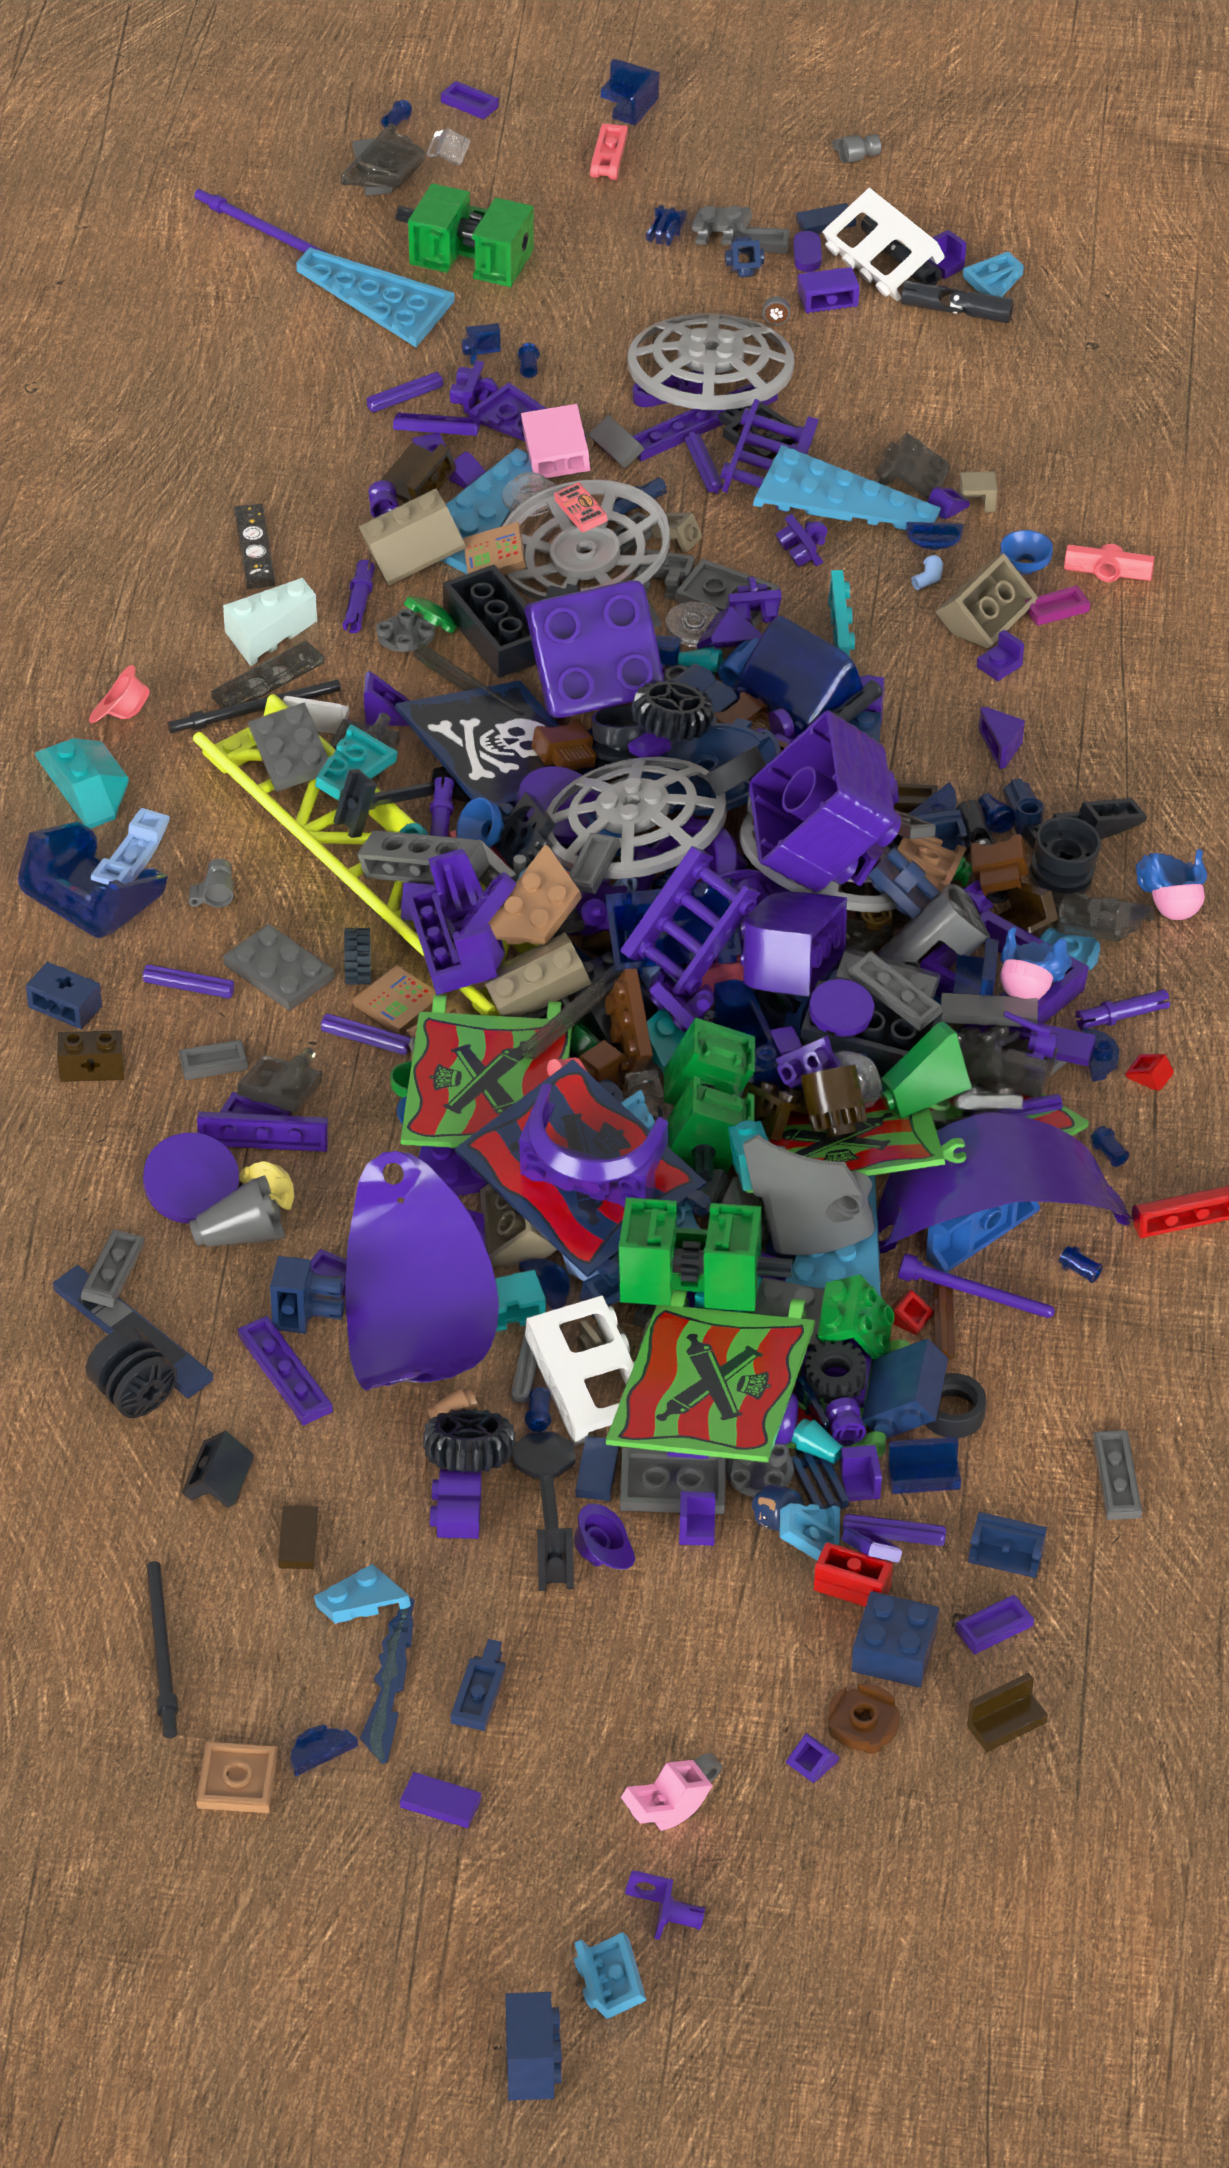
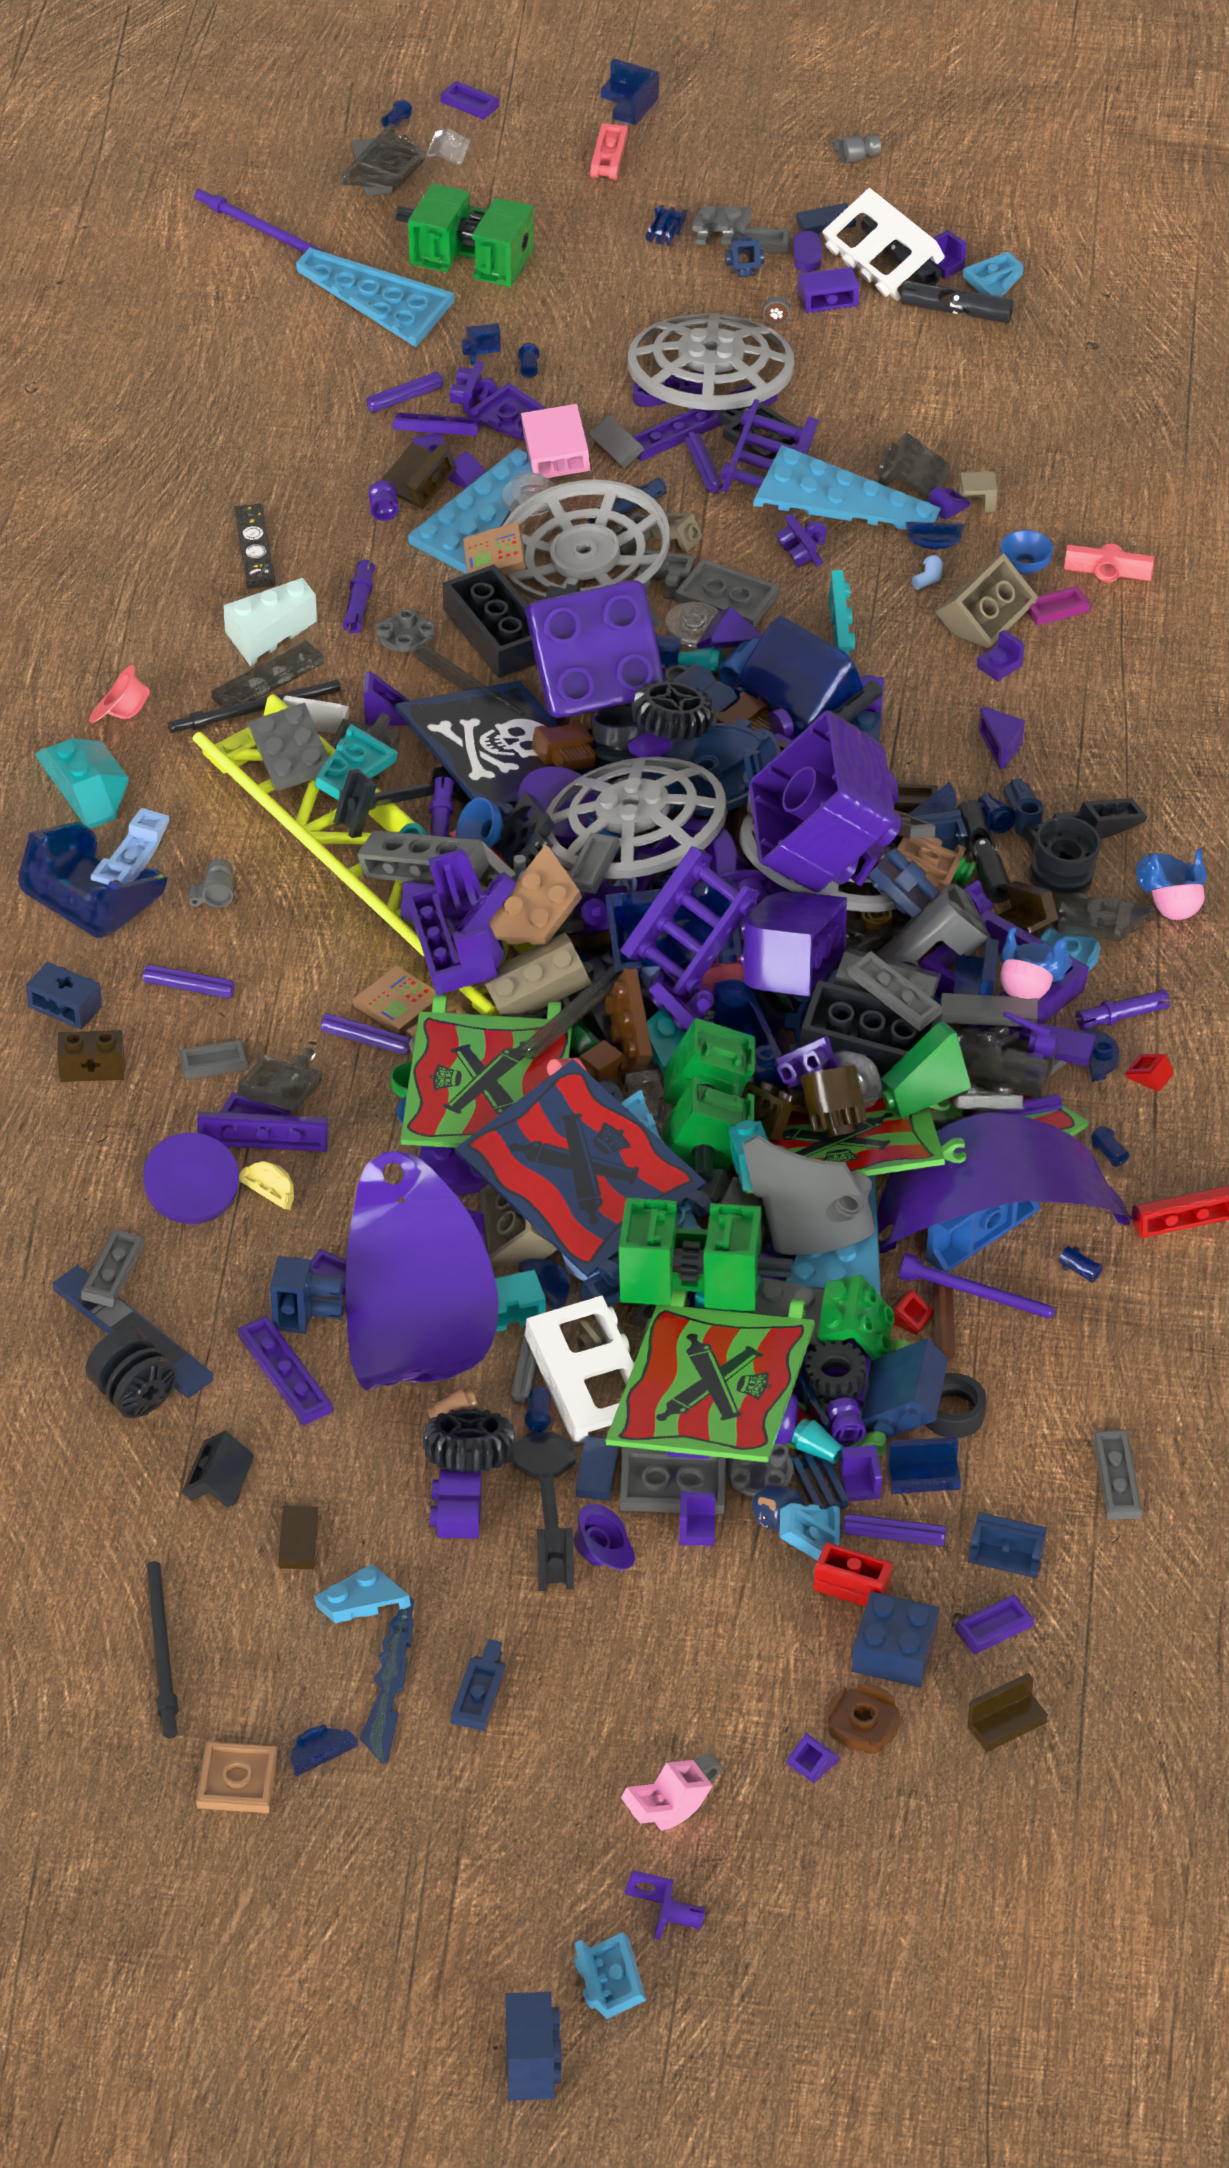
(240, 1217): cone -> none
(278, 967): dark grey plate -> none
(357, 956): black wheel -> none
(412, 537): slope -> none
(432, 612): green dish -> none
(440, 1800): dark purple tile -> none
(573, 1170): dark purple piece -> none
(580, 507): tile -> none
(736, 771): black tyre -> none
(755, 598): dark purple hips -> none
(786, 1039): dark purple slope -> none
(841, 1007): dark purple tile -> none
(871, 1544): dark purple tile -> none
(1000, 864): reddish brown piece -> none

